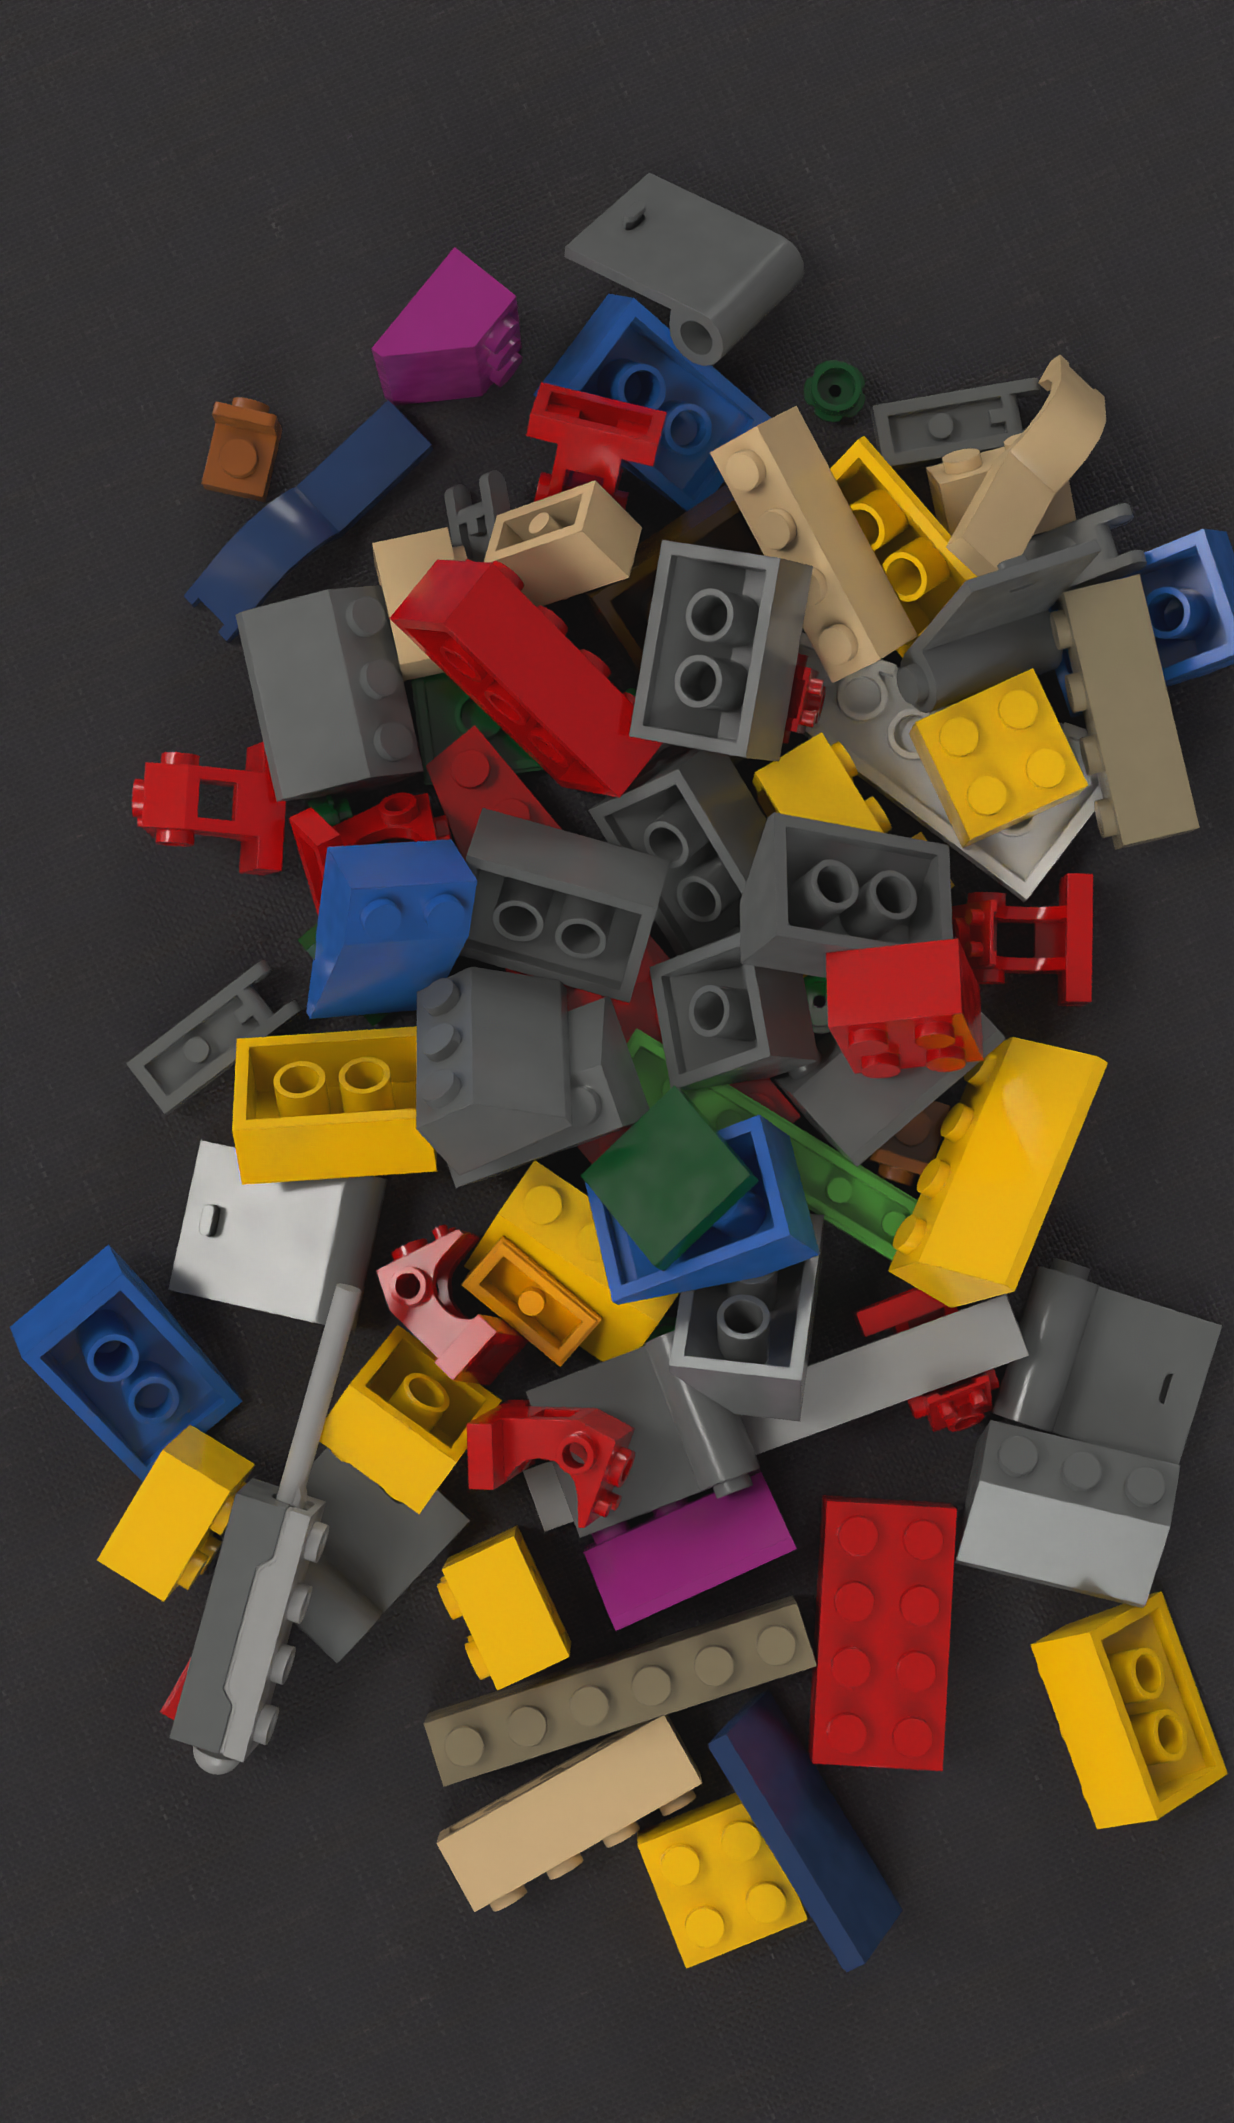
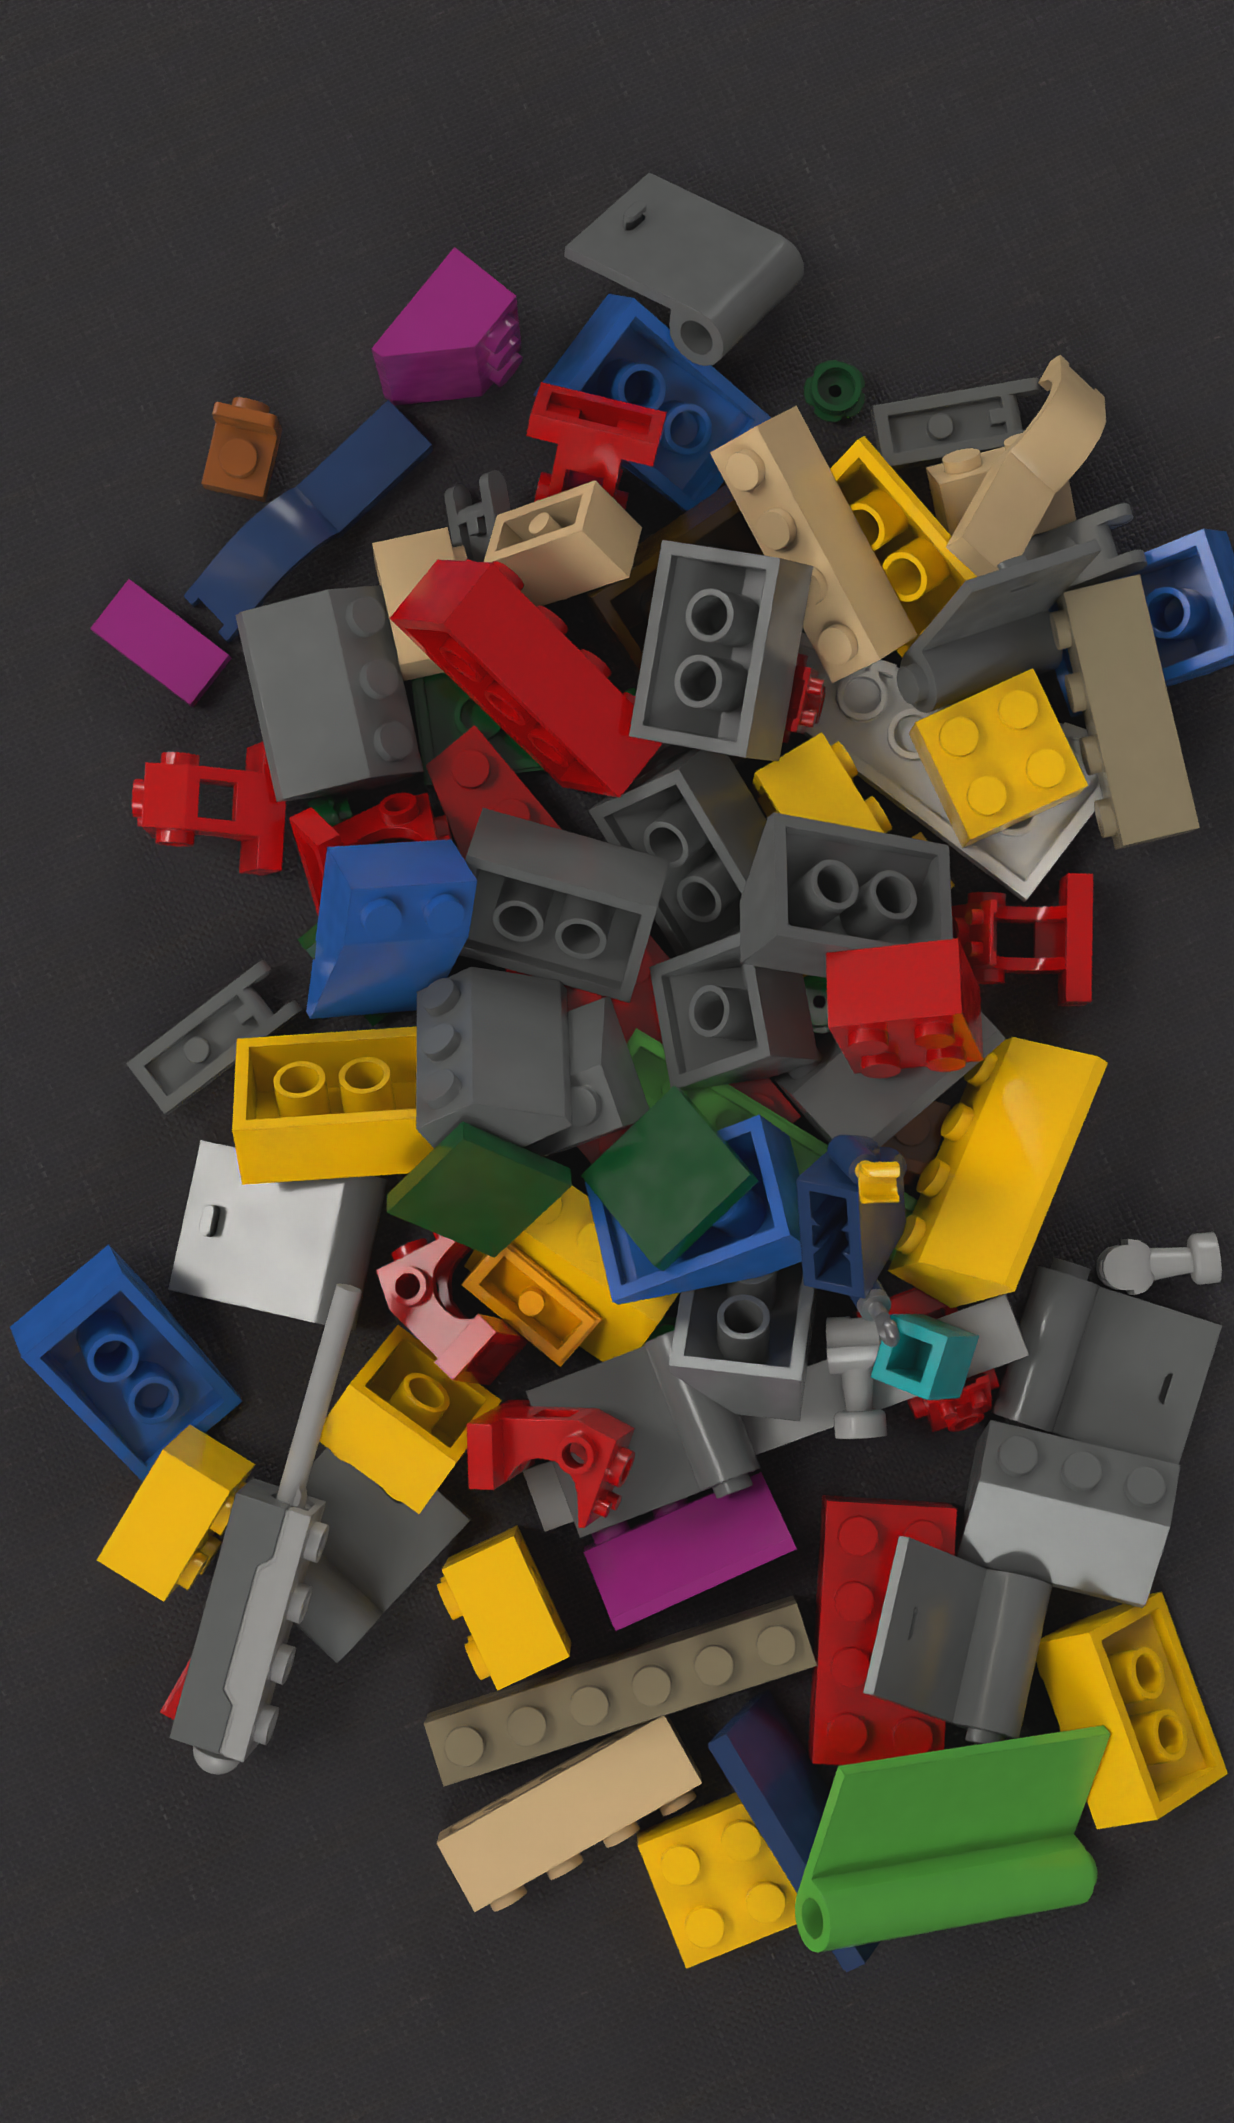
(160, 643): none -> magenta tile
(478, 1190): none -> dark green tile
(852, 1222): none -> dark blue torso
(852, 1353): none -> light grey leg
(928, 1359): none -> teal brick
(950, 1840): none -> bright green door
(958, 1641): none -> dark grey door
(1136, 1266): none -> light grey leg

